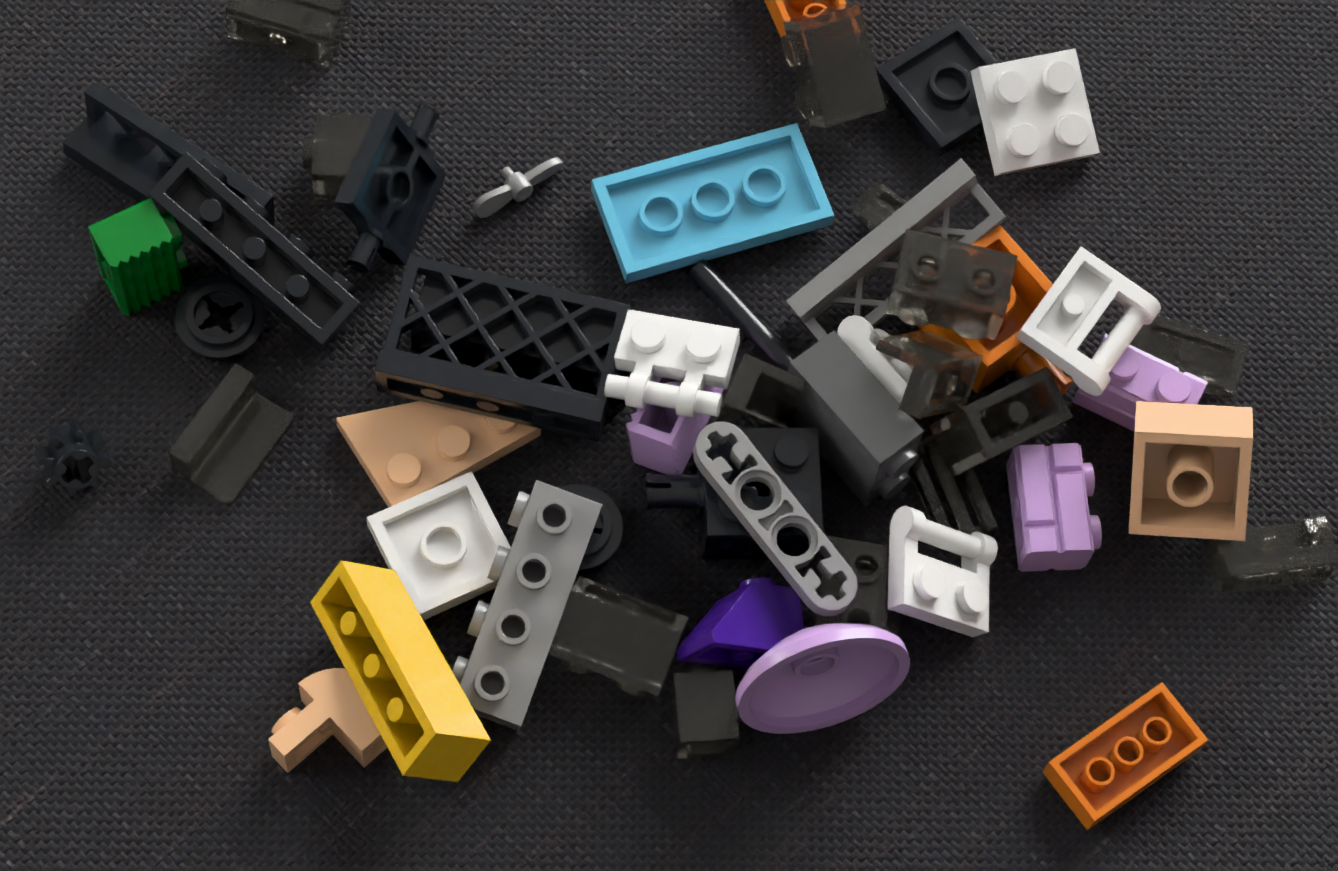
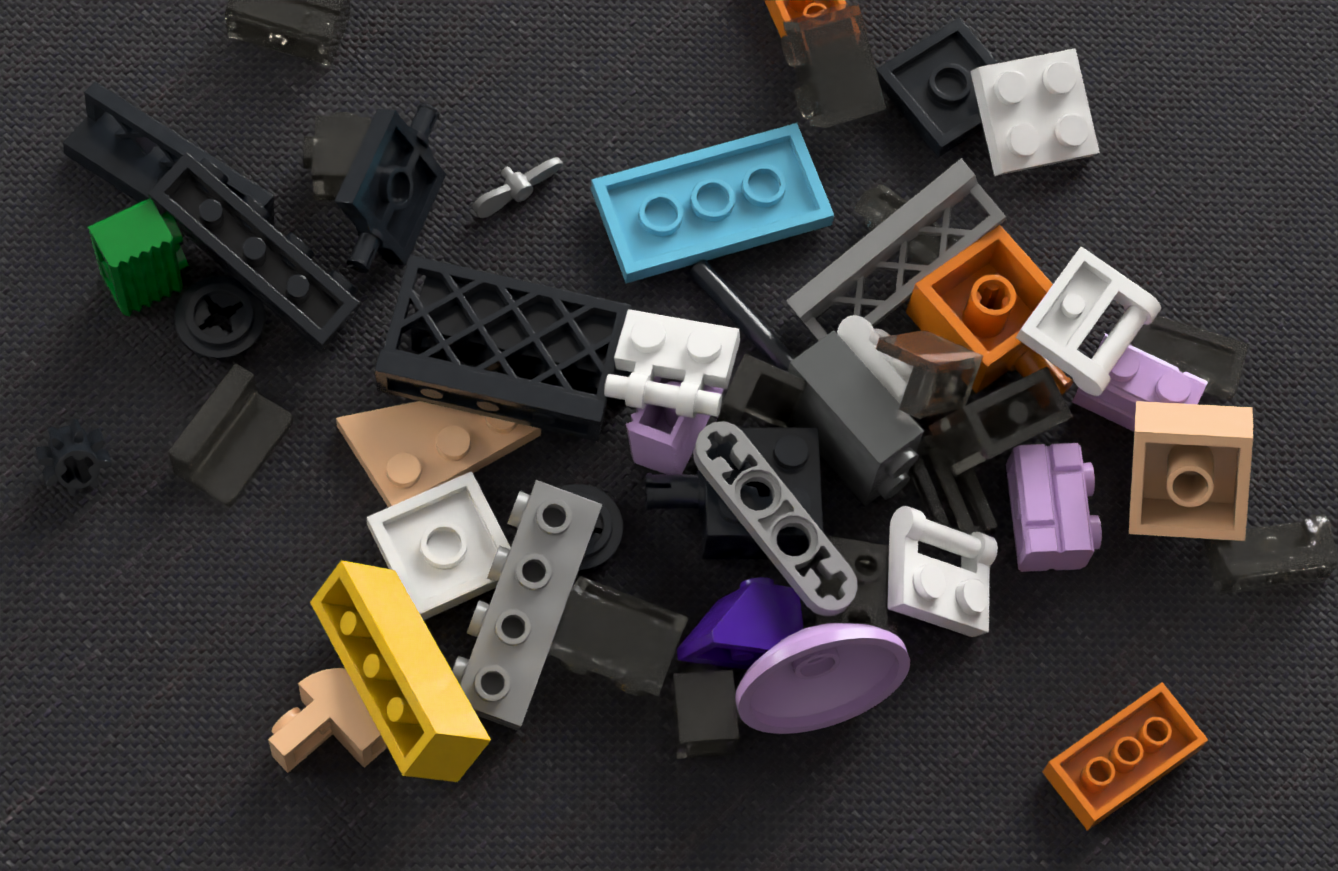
(951, 285): clear smoke brick -> none

